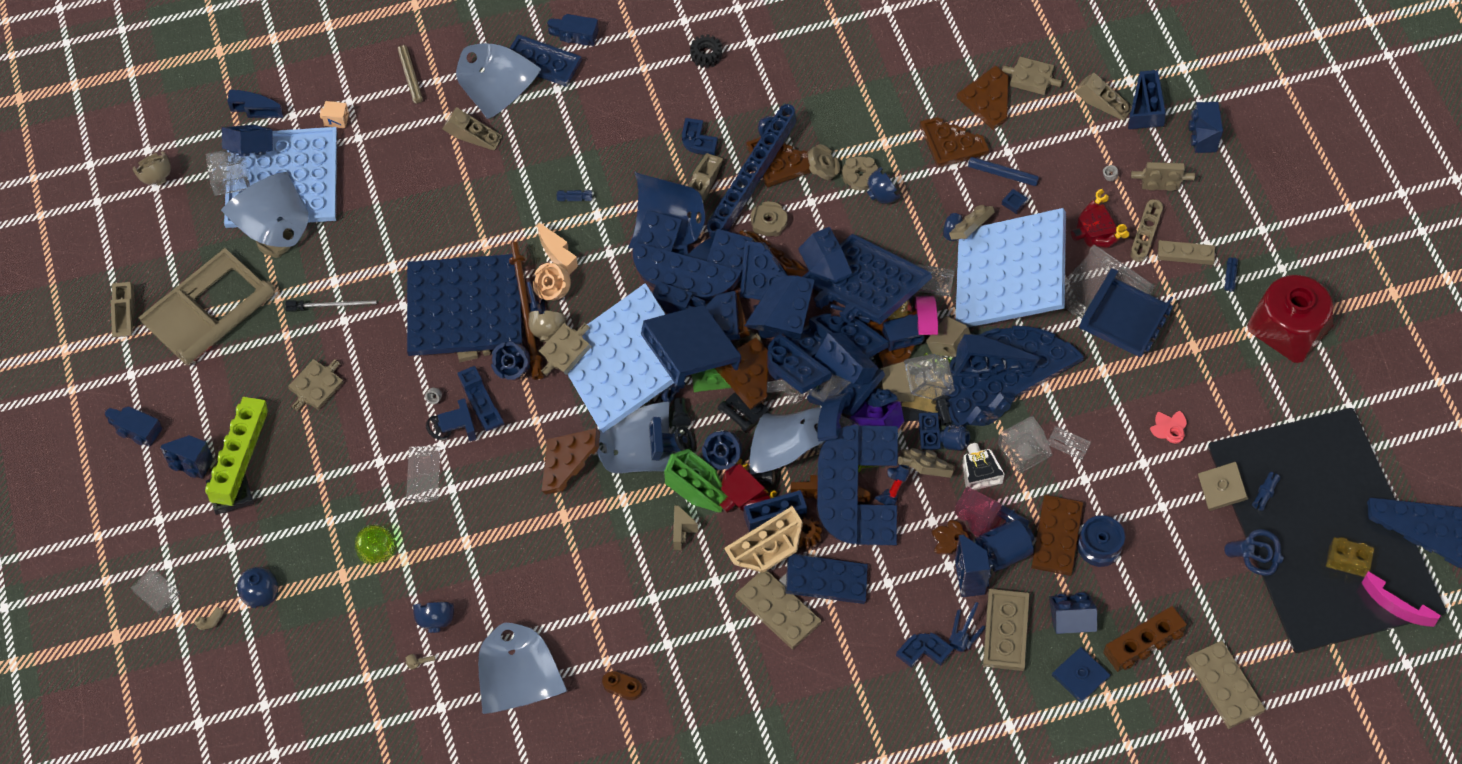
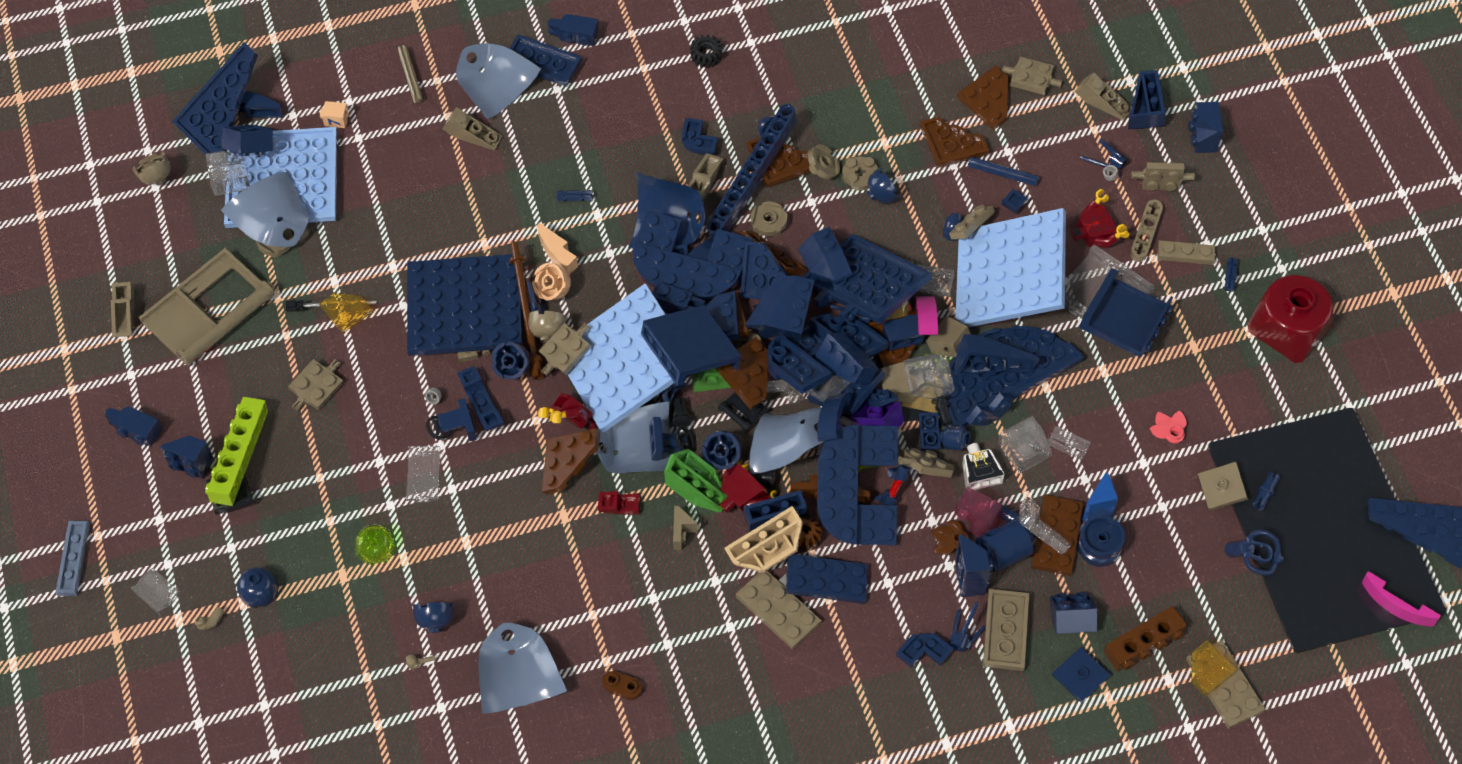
(72, 558): none -> sand blue tile
(217, 102): none -> dark blue wing
(345, 310): none -> clear yellow plate
(570, 410): none -> dark red torso
(622, 504): none -> dark red slope
(1030, 518): none -> clear beam
(1102, 500): none -> blue slope
(1115, 159): none -> dark blue plant
(1209, 668): none -> clear yellow plate
(1349, 561): clear yellow brick -> none

